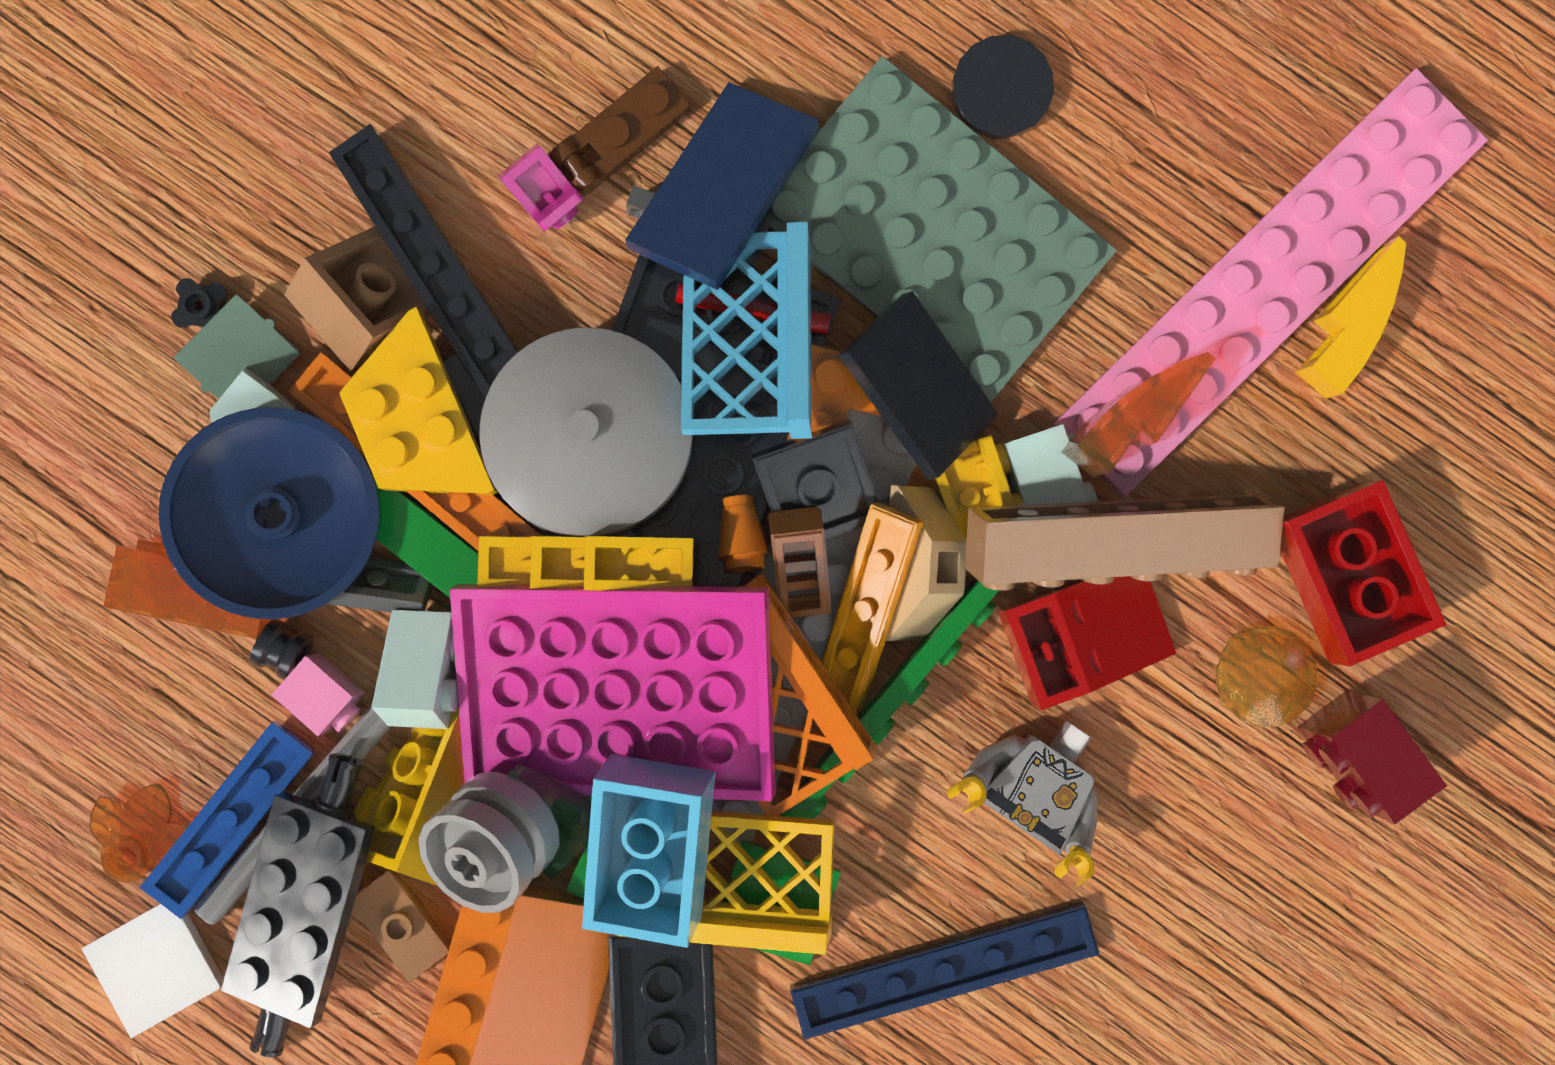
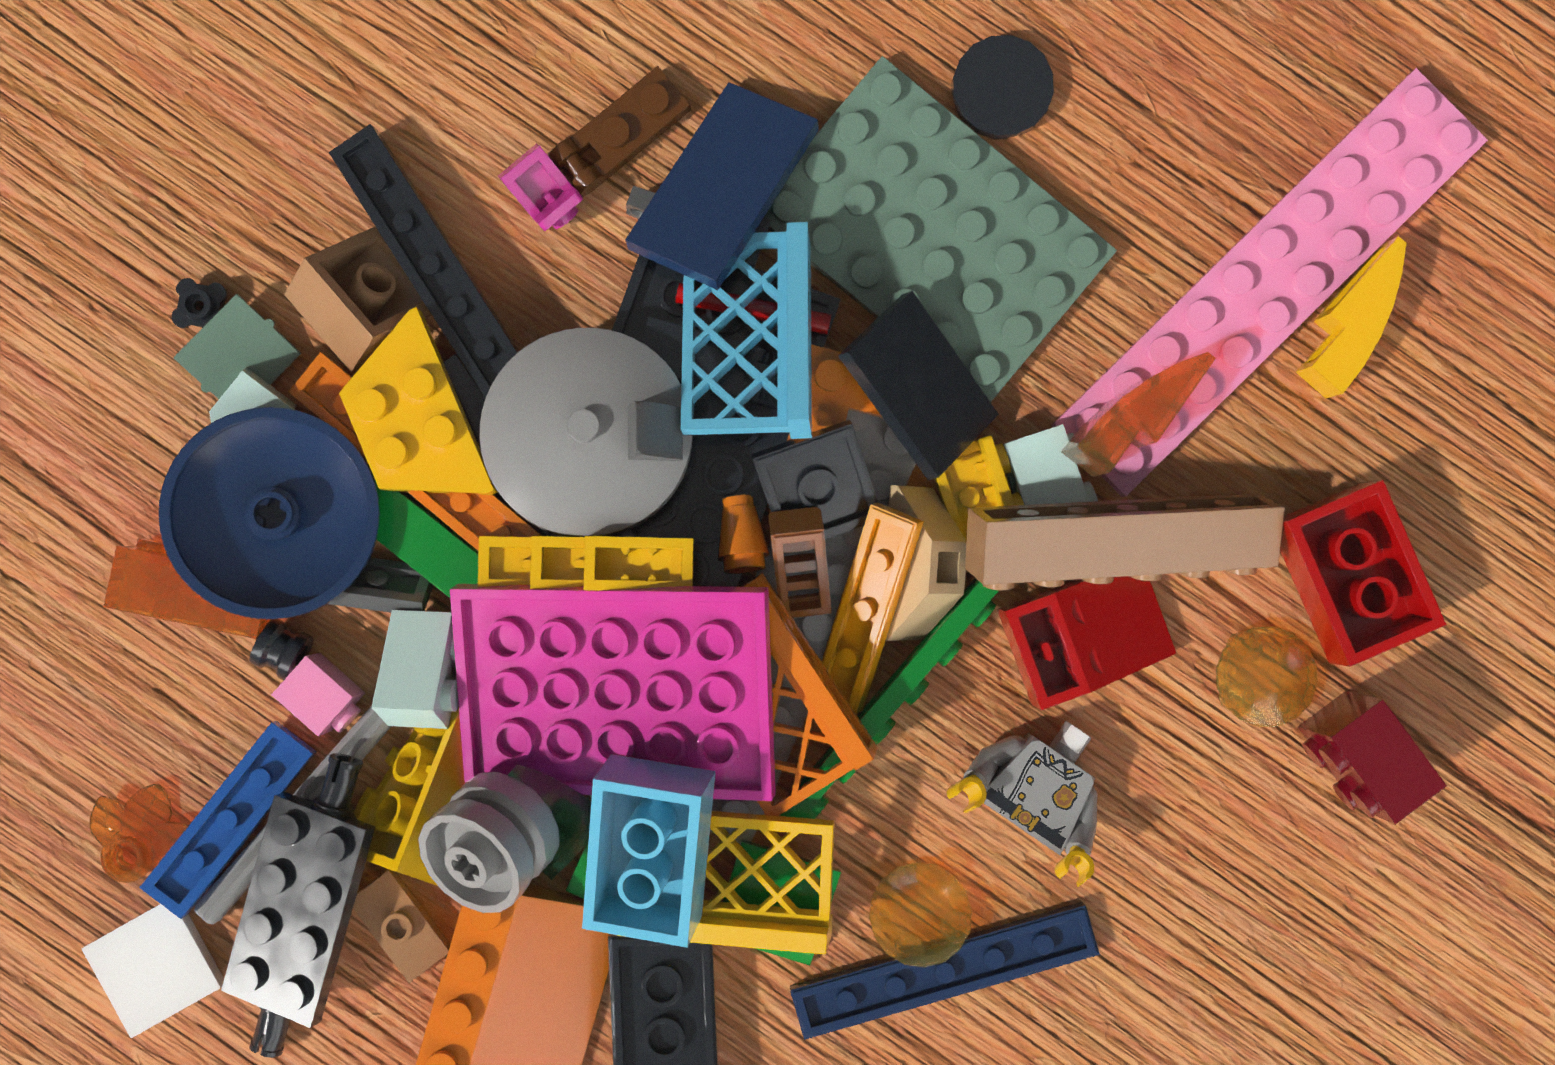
(654, 432): none -> dark grey slope
(920, 914): none -> clear yellow dish

